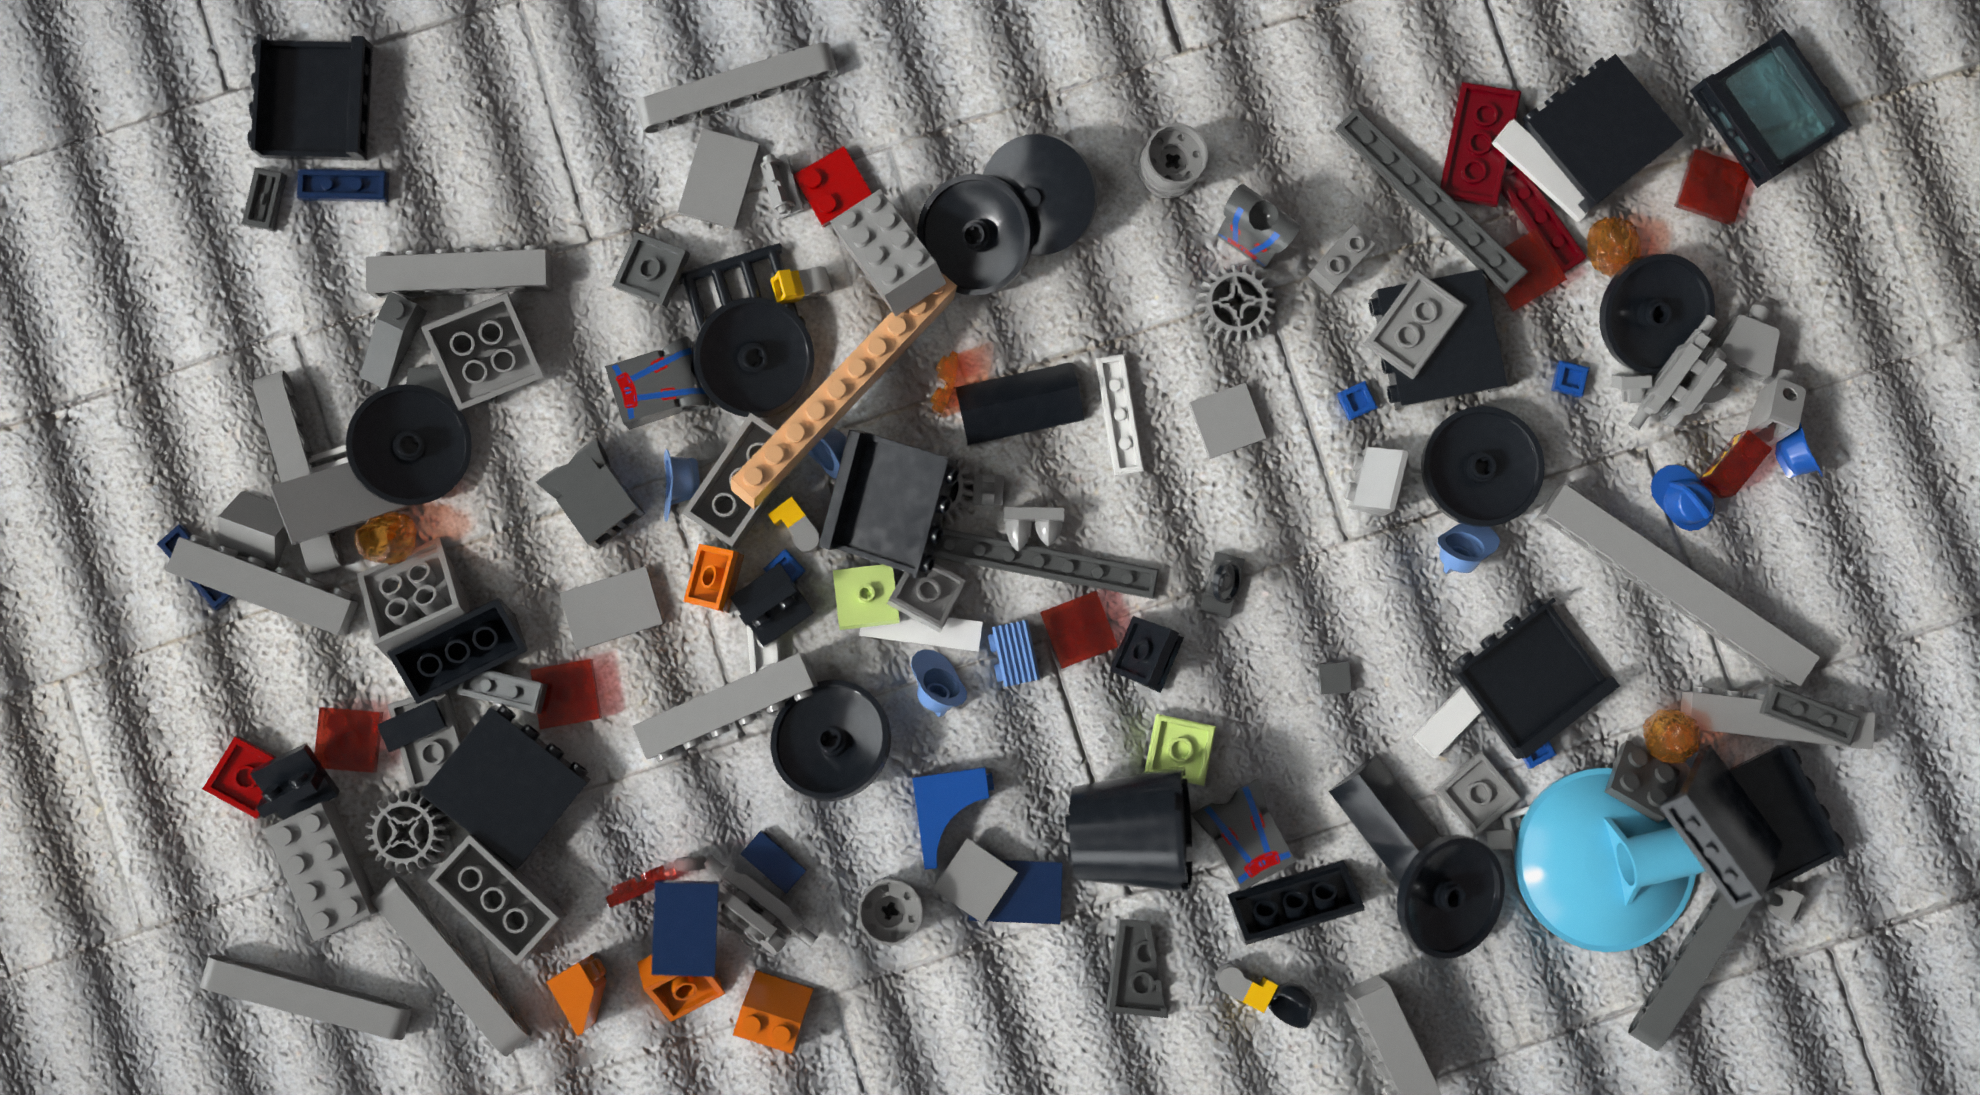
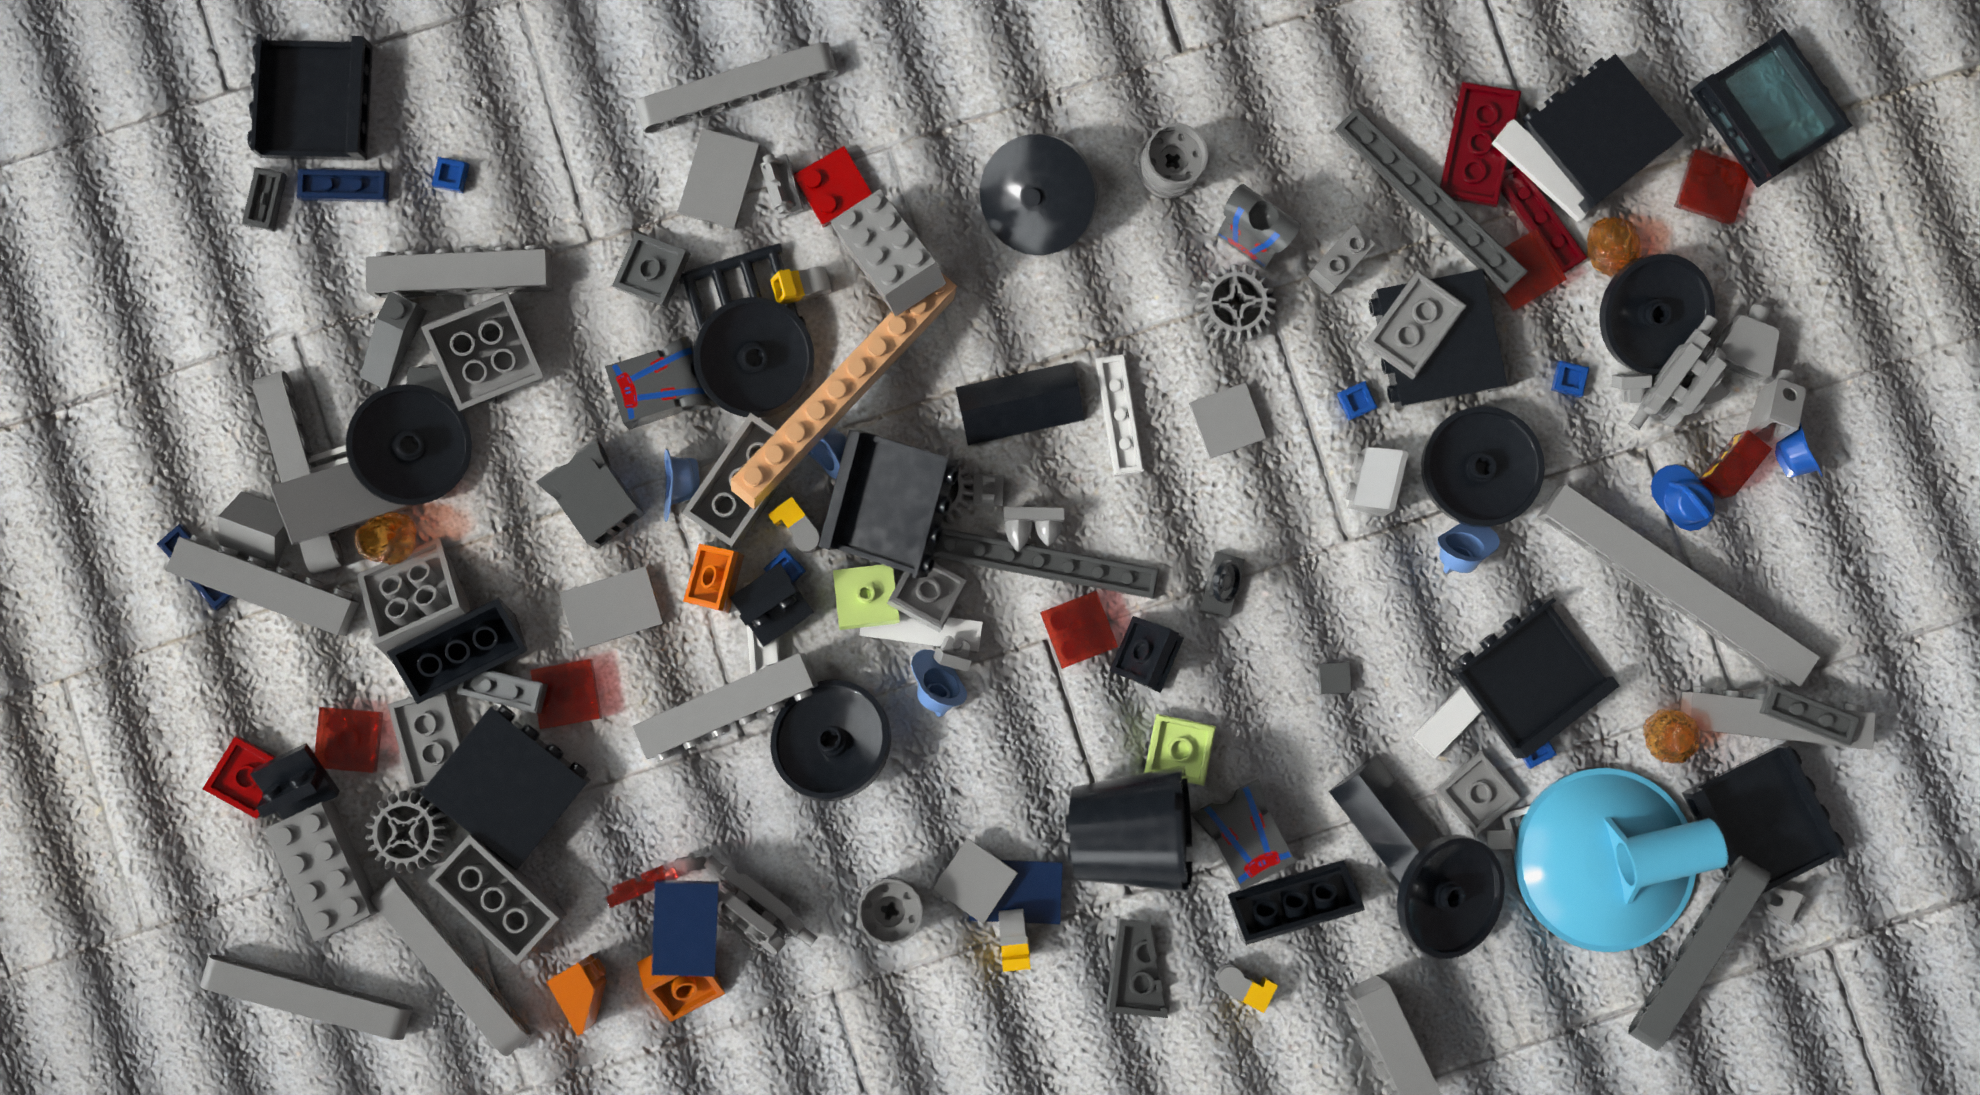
(412, 725): black tile -> none
(450, 175): none -> blue tile
(773, 862): dark blue tile -> none
(773, 1011): orange slope -> none
(941, 798): blue arch -> none
(948, 376): clear orange slope -> none
(951, 657): none -> light grey tile
(977, 232): black dish -> none
(1014, 940): none -> leg
(1015, 653): medium blue brick -> none
(1293, 1005): black hair -> none
(1641, 781): dark grey plate -> none
(1724, 829): black panel -> none

